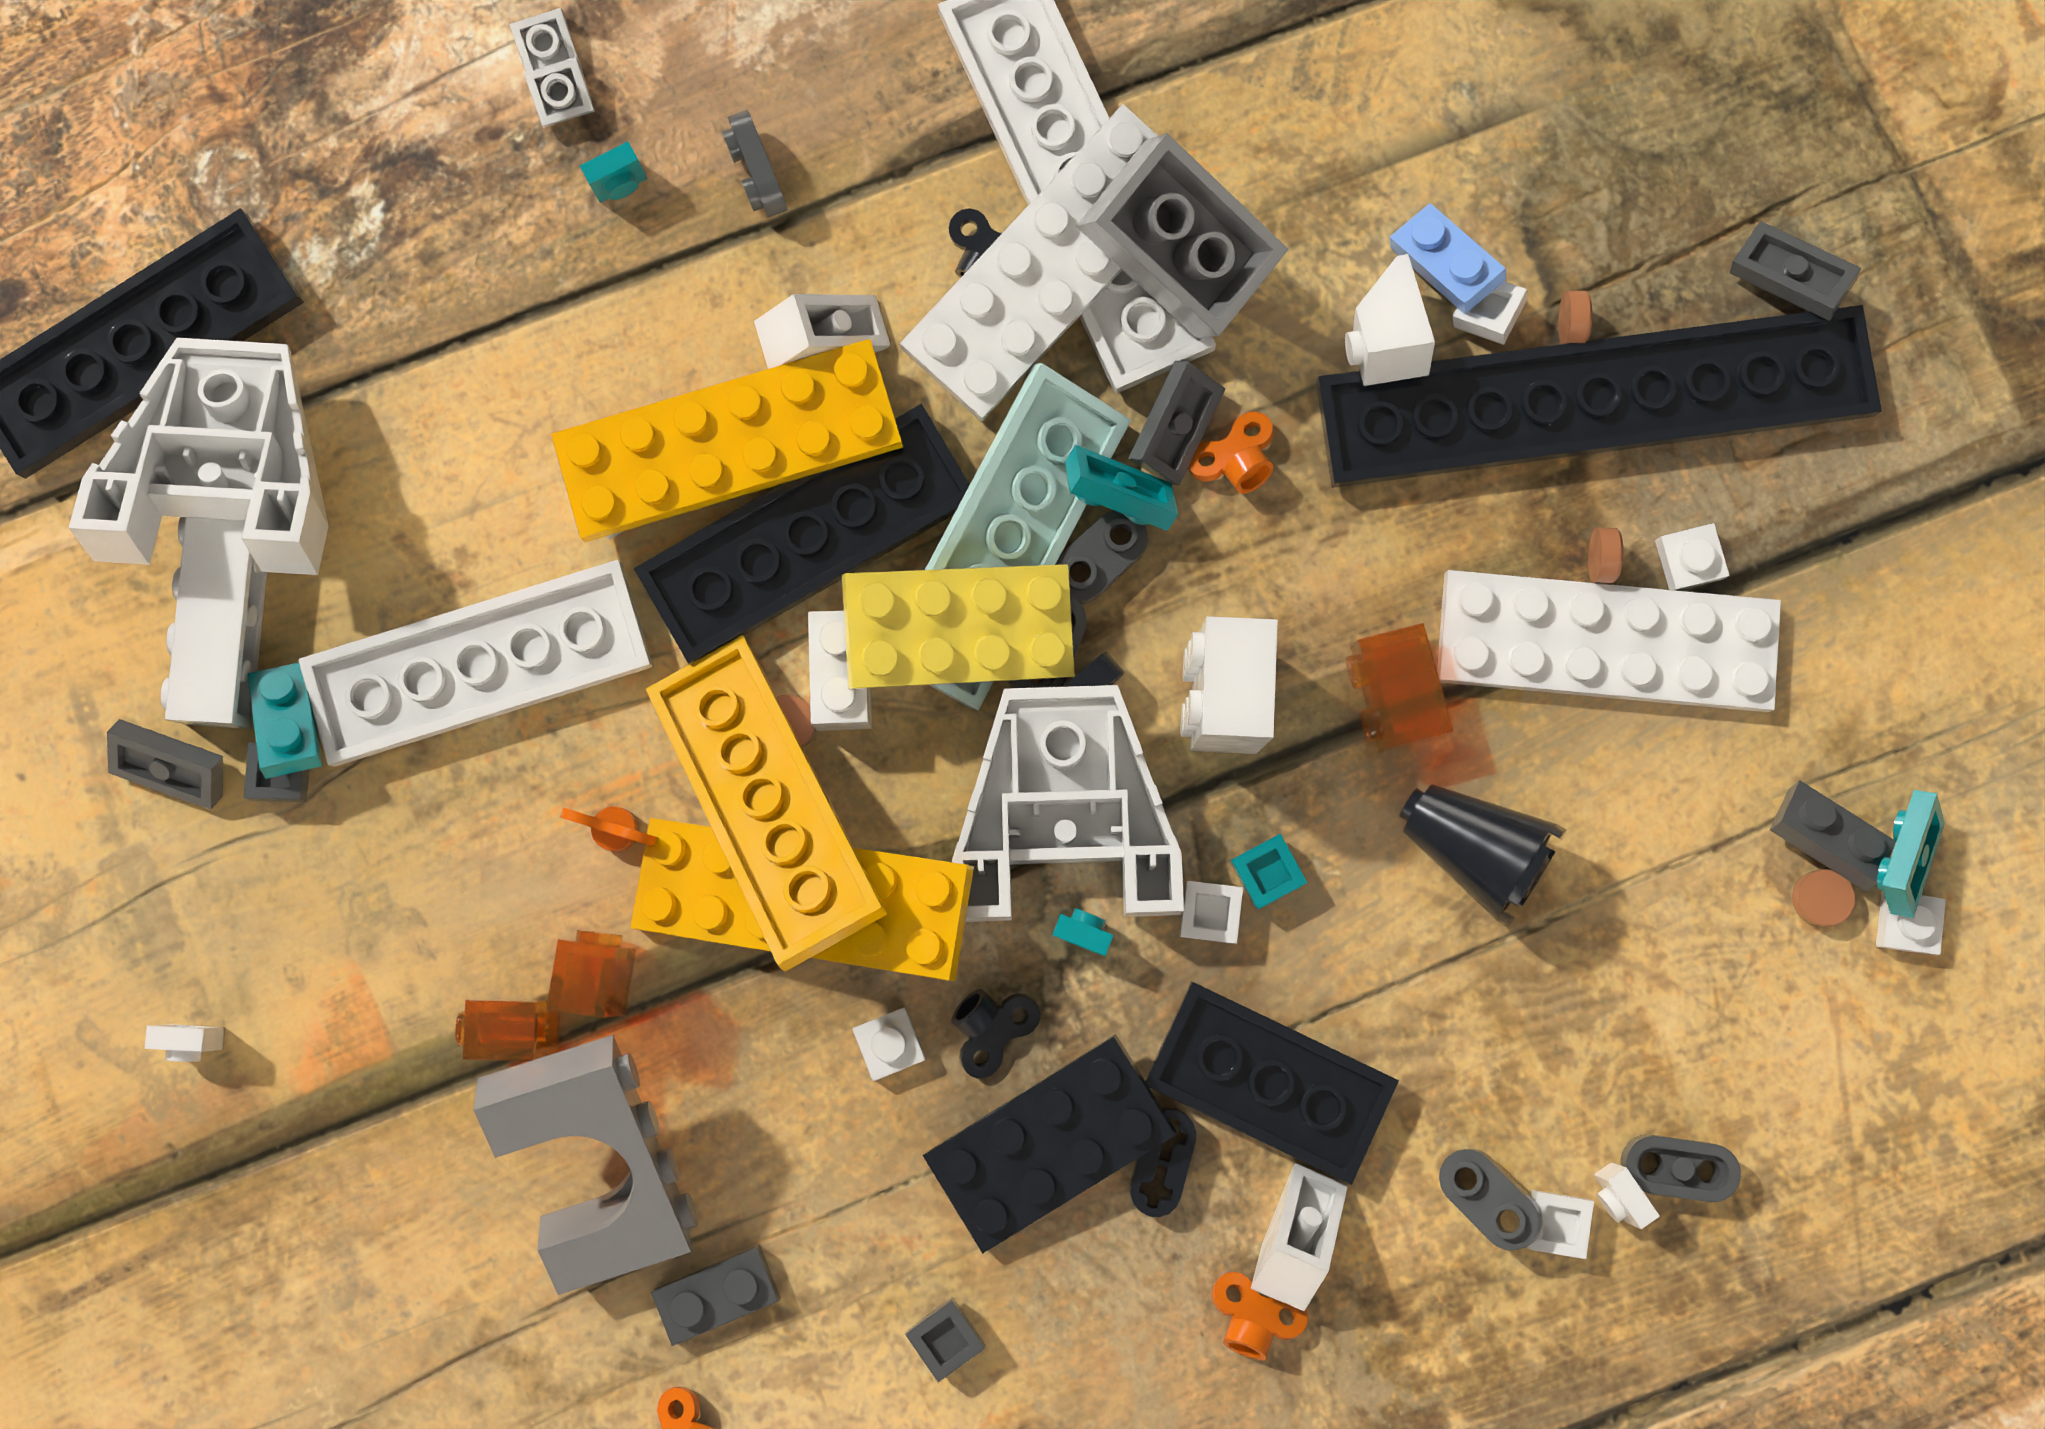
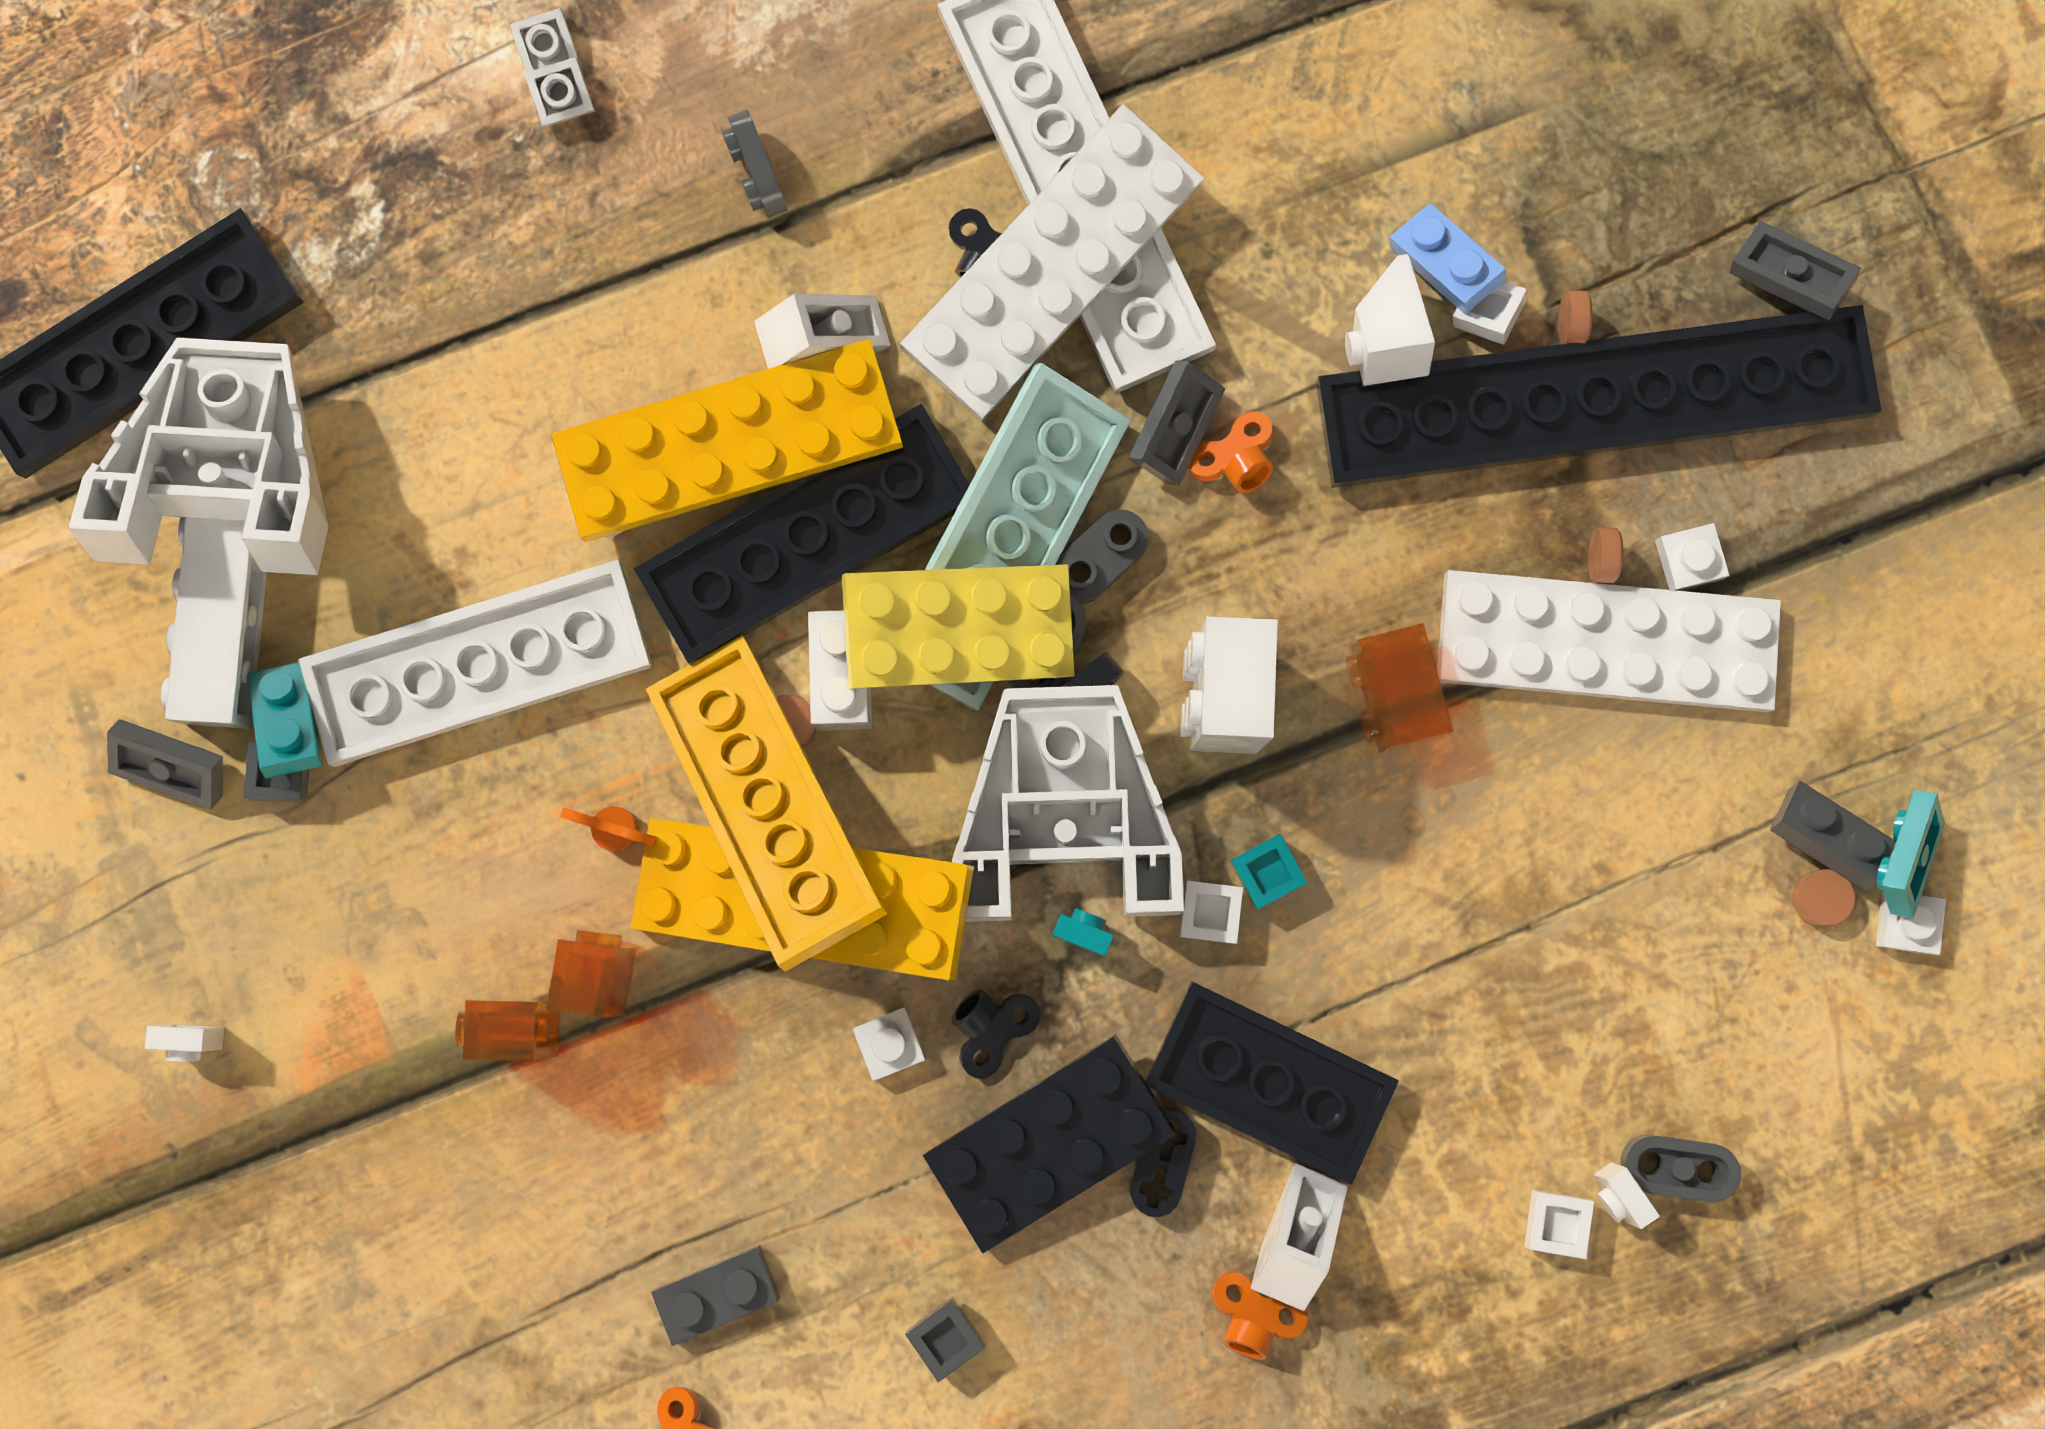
(592, 1096): light grey arch -> none
(614, 173): teal plate -> none
(1120, 488): teal plate -> none
(1182, 237): light grey brick -> none
(1481, 845): black cone -> none
(1490, 1198): dark grey plate -> none

